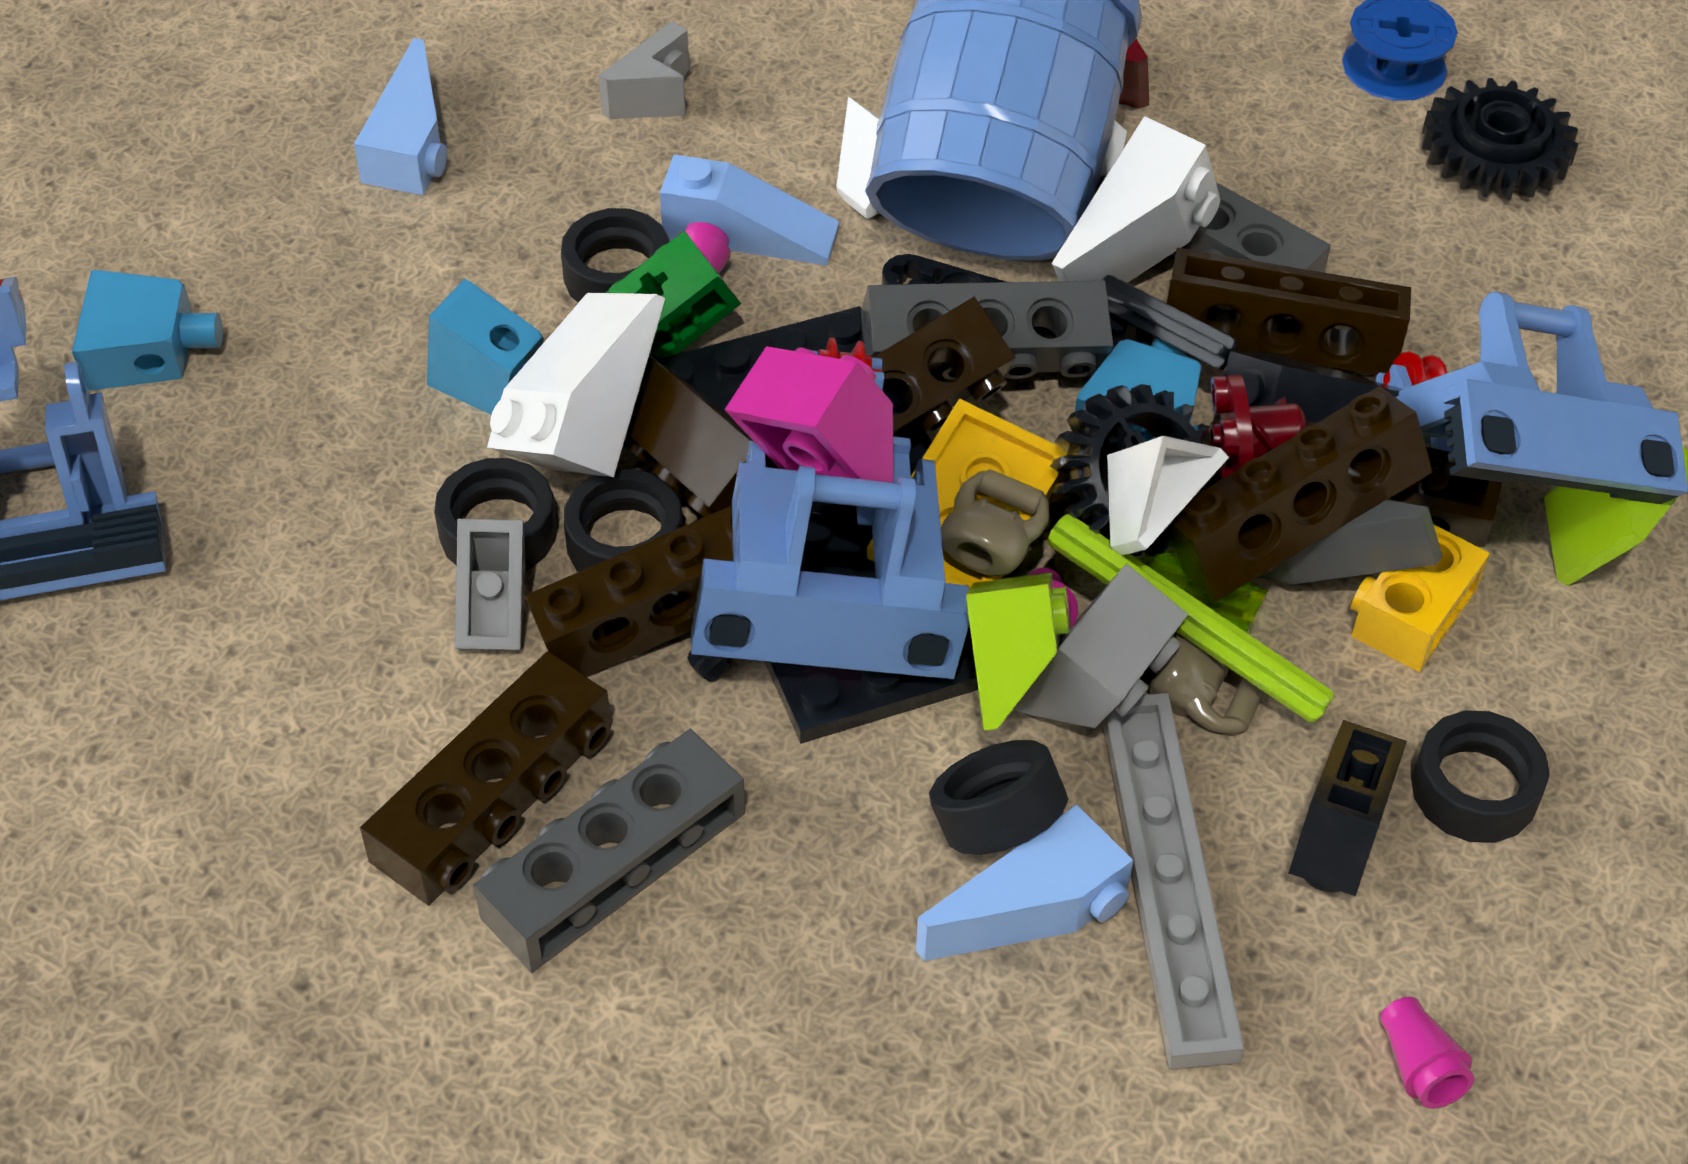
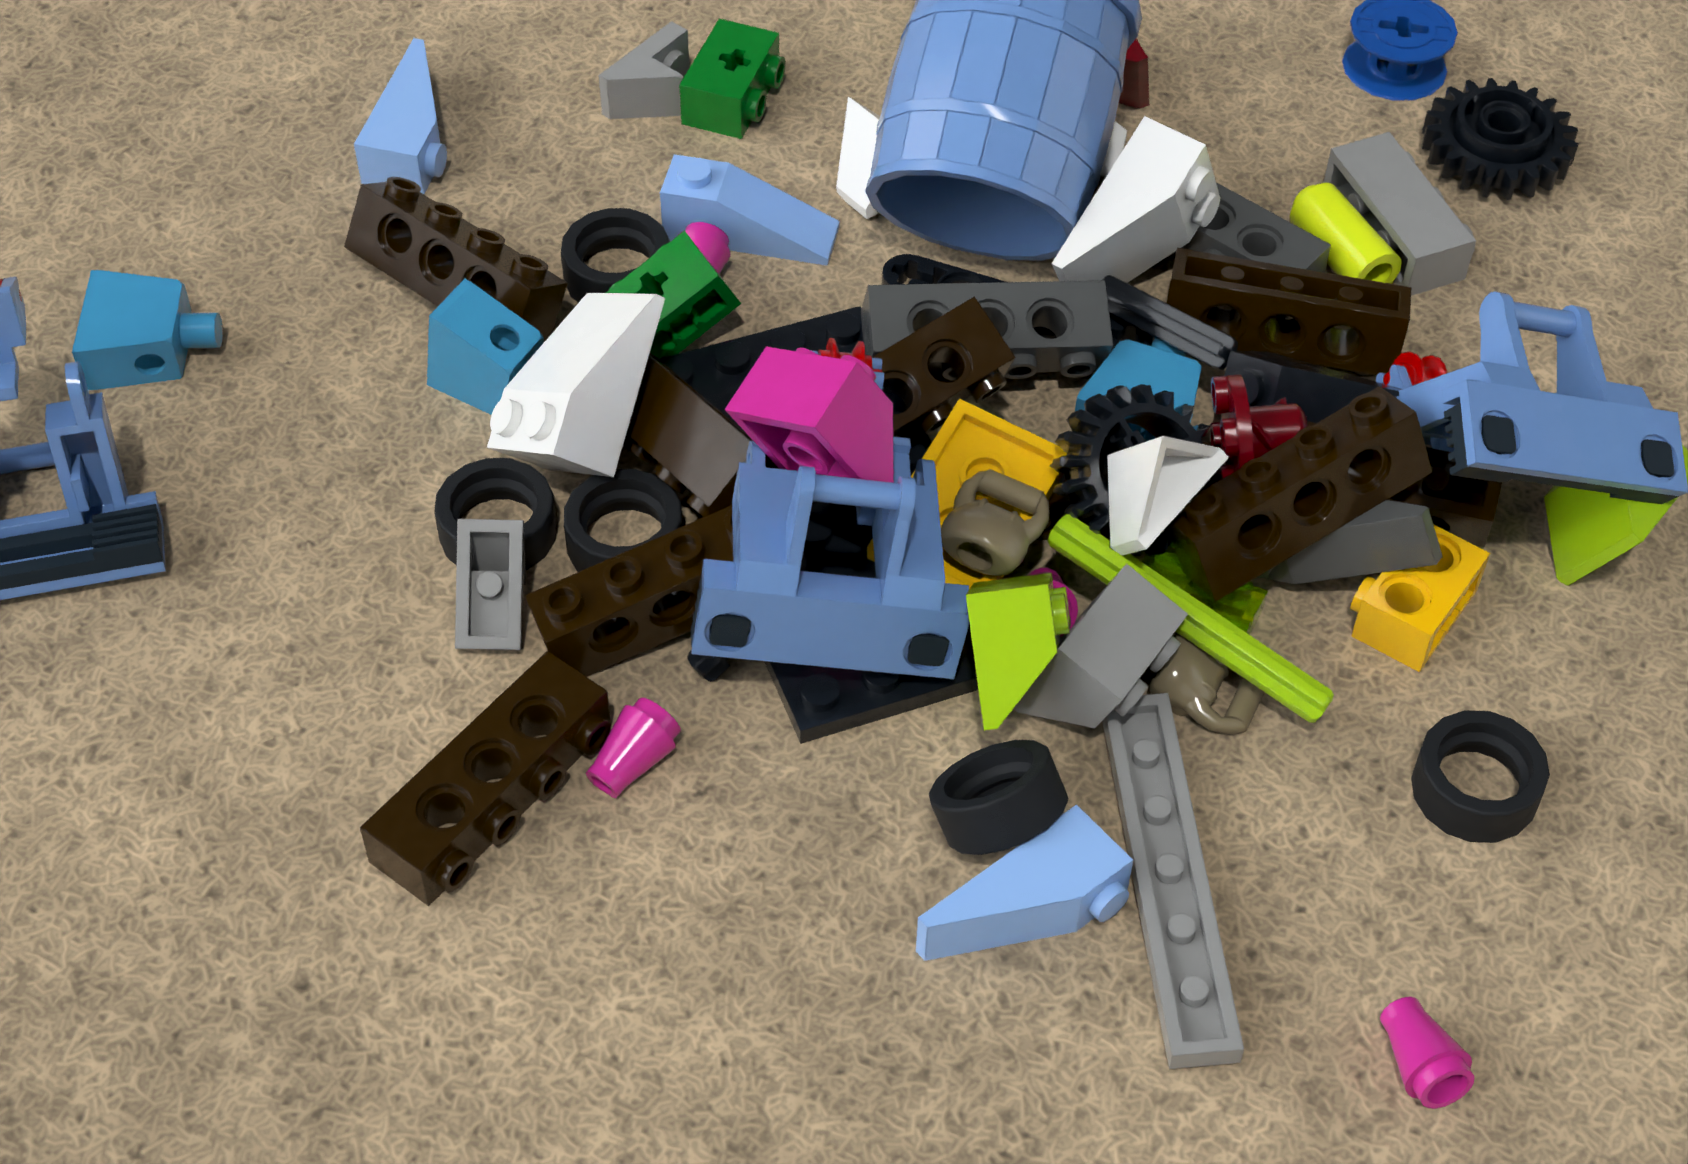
(435, 248): none -> dark brown brick
(543, 921): dark grey brick -> none
(634, 745): none -> dark pink cone
(731, 79): none -> green brick
(1347, 809): black slope -> none
(1354, 243): none -> neon yellow brick
(1403, 210): none -> light grey brick

